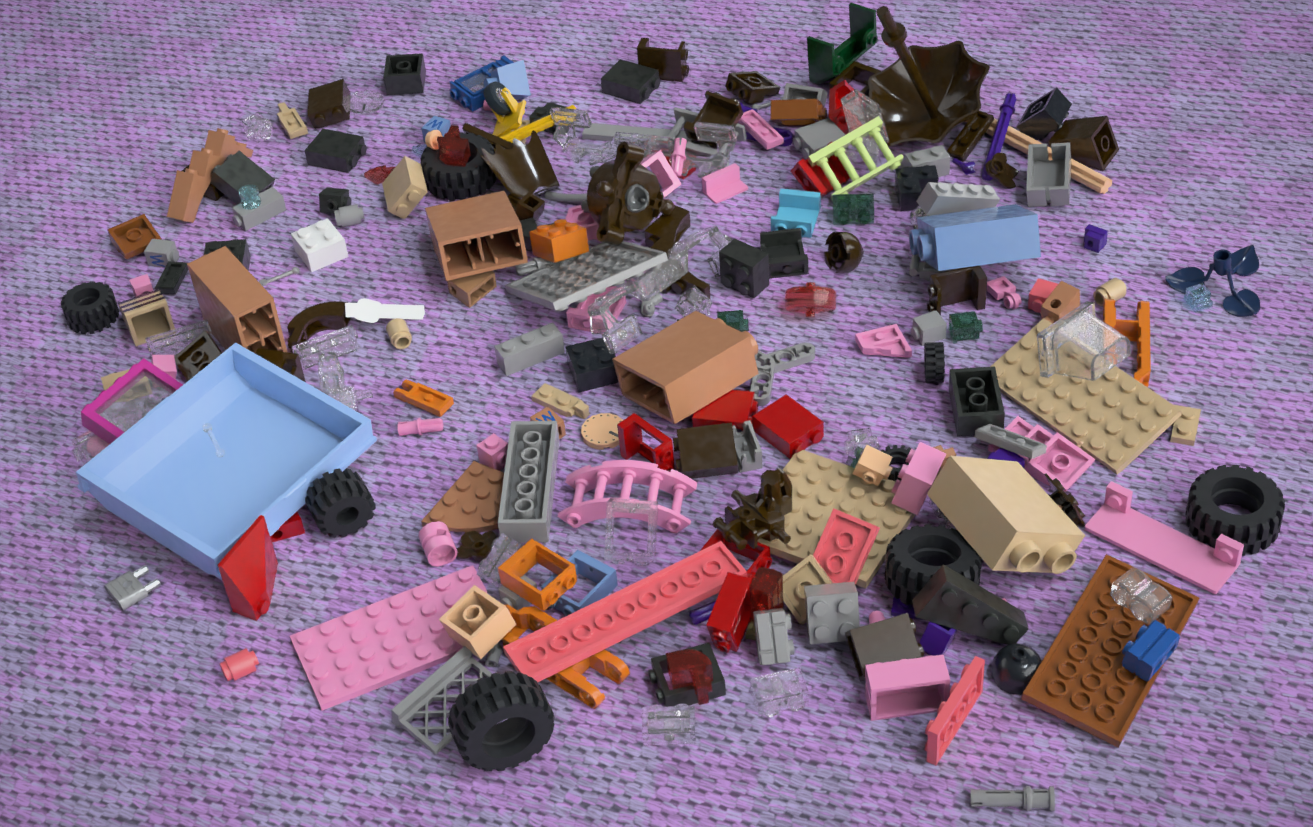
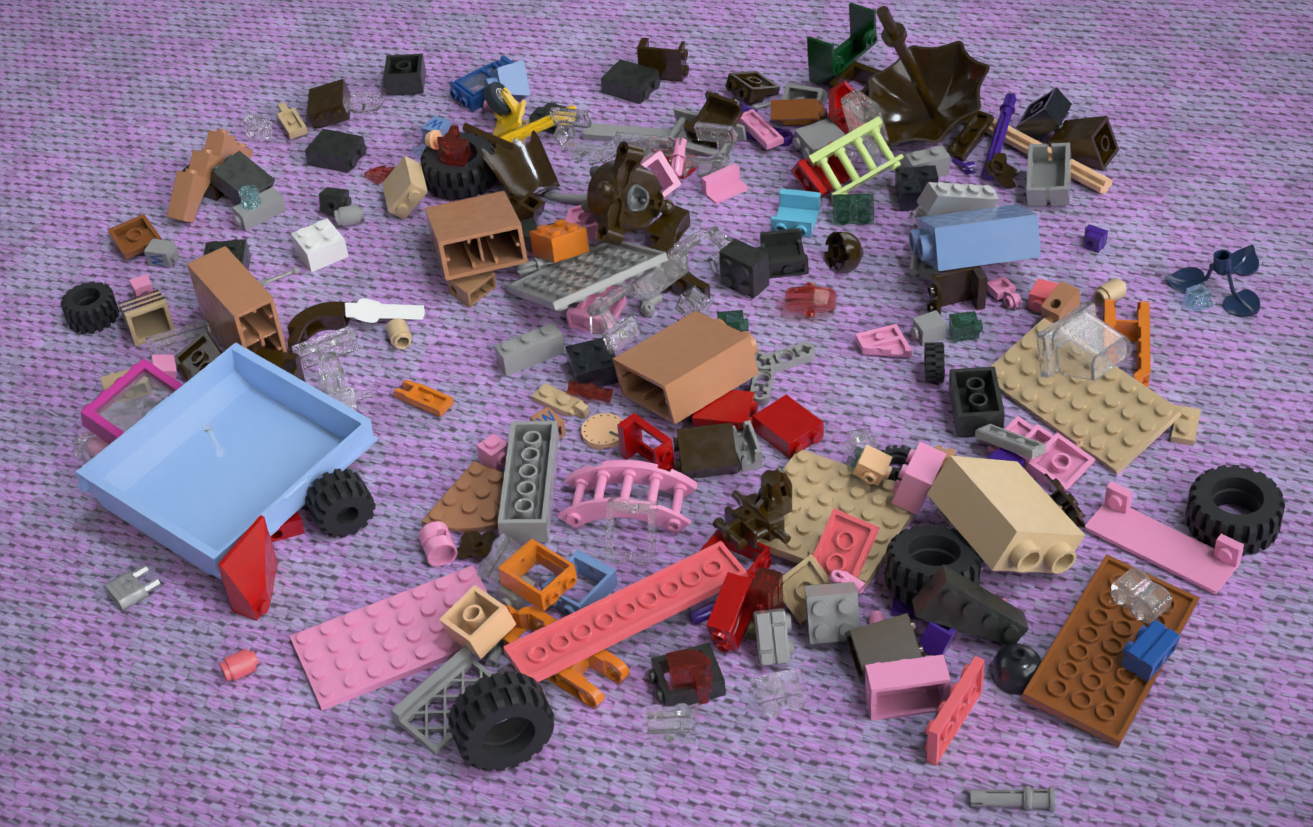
(172, 277): pearl dark grey plate -> none
(420, 426): bright pink axle -> none
(589, 391): none -> clear red pin
(839, 576): none -> bright pink arm

